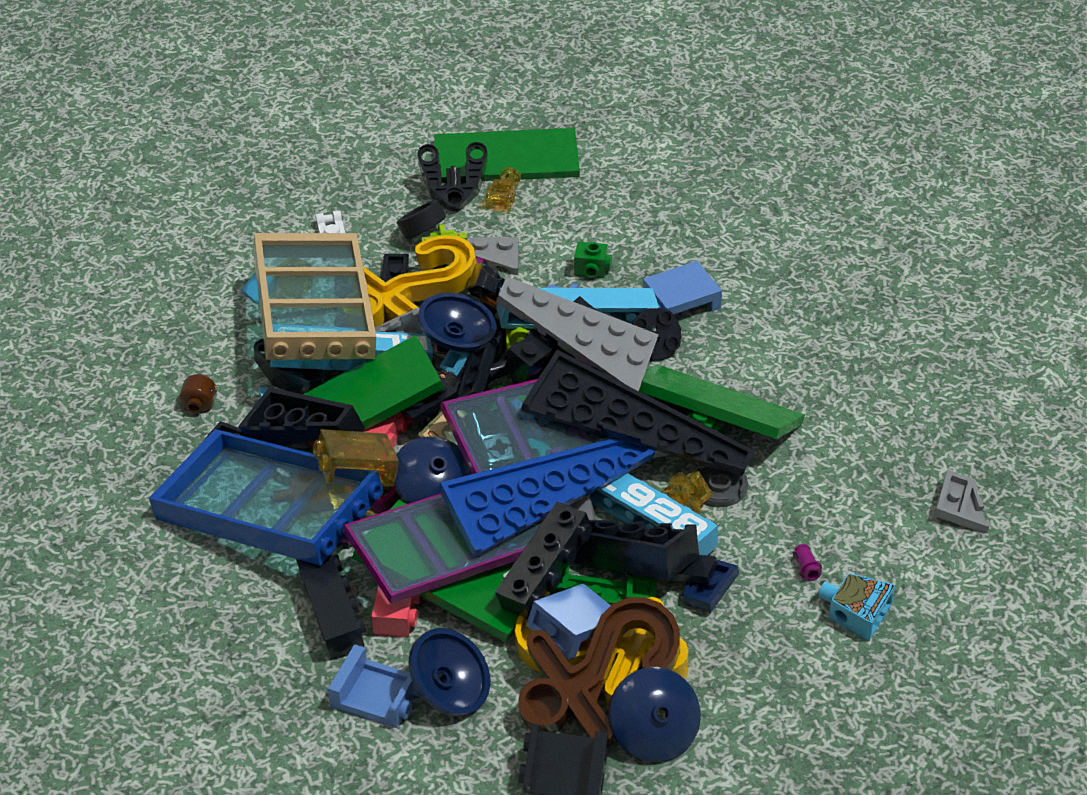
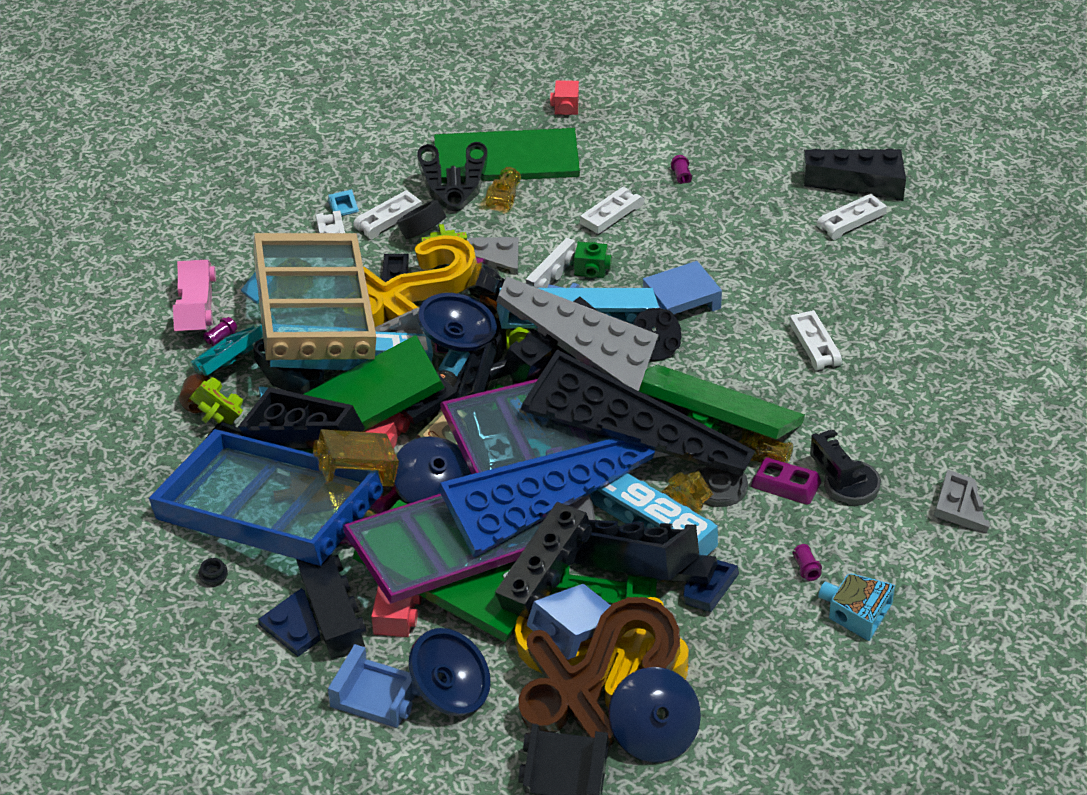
(195, 288): none -> bright pink brick
(208, 567): none -> black plate
(216, 404): none -> lime hips
(225, 328): none -> magenta pin
(225, 351): none -> teal wing
(292, 623): none -> dark blue wing
(344, 202): none -> medium azure slope
(386, 214): none -> white plate
(553, 265): none -> white plate
(565, 97): none -> coral brick
(611, 210): none -> white plate
(680, 165): none -> magenta pin
(766, 447): none -> clear yellow connector
(782, 485): none -> magenta piece
(815, 340): none -> white plate
(835, 461): none -> black hinge
(851, 216): none -> white plate
(856, 171): none -> black wedge
(858, 493): none -> tile

